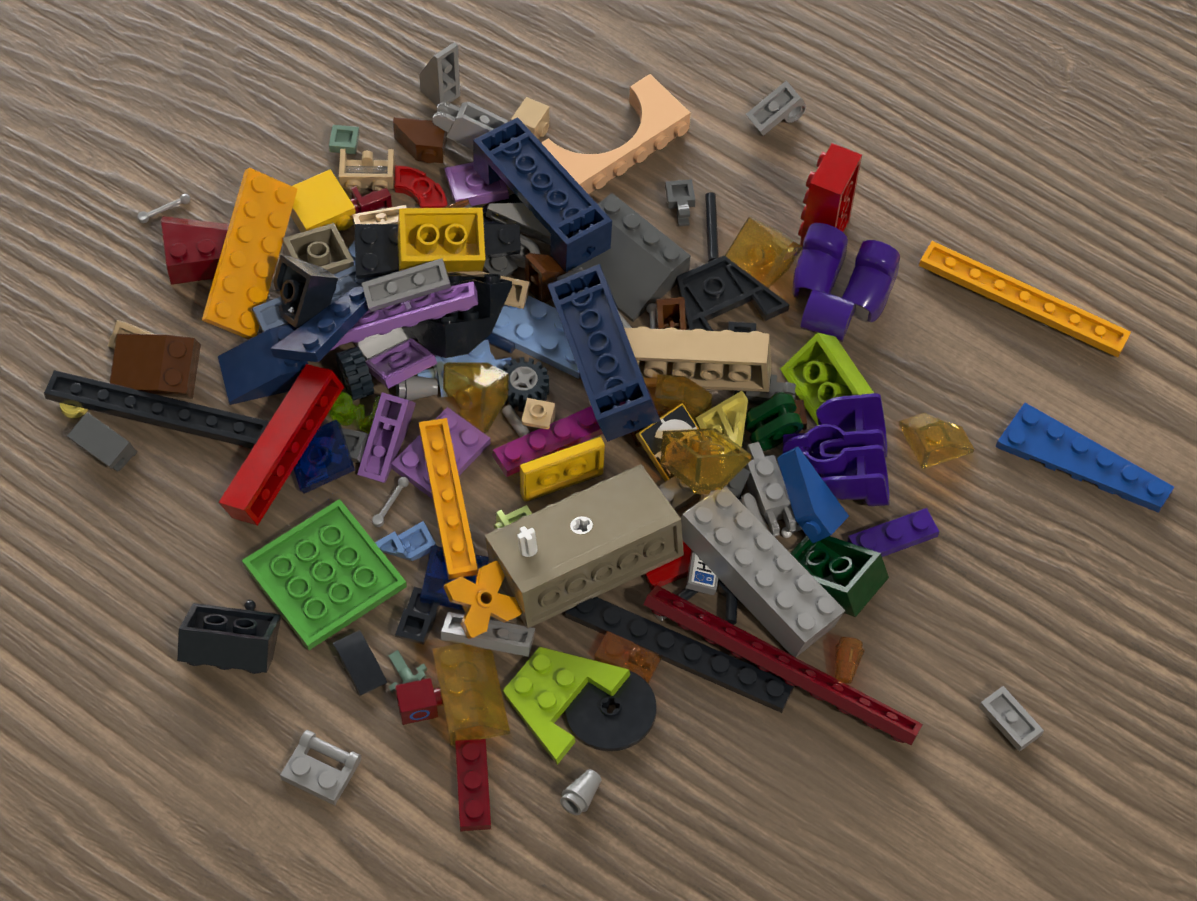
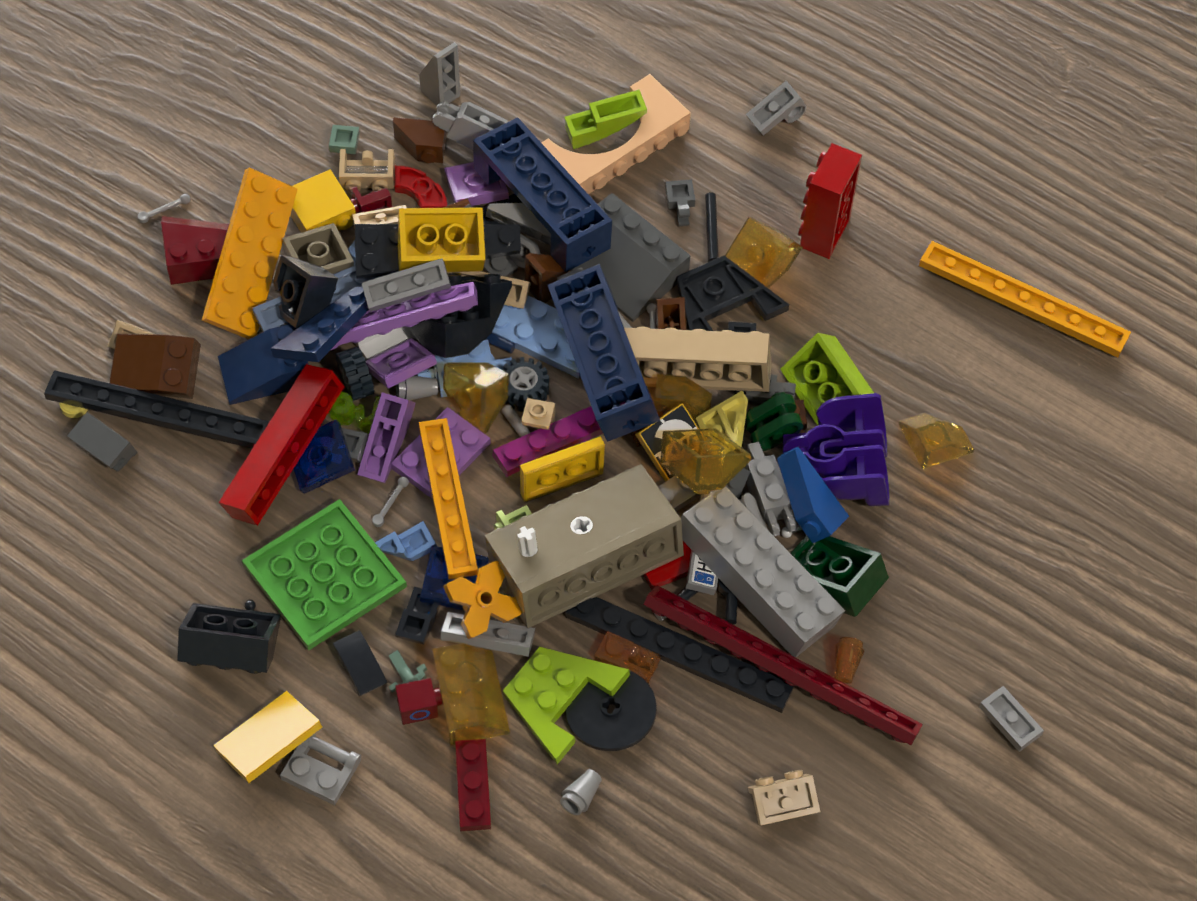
(267, 736): none -> yellow tile
(534, 116): tan brick -> none
(604, 118): none -> lime slope
(784, 797): none -> tan bracket
(819, 267): dark purple piece -> none
(897, 533): dark purple plate -> none
(1062, 448): blue wing -> none

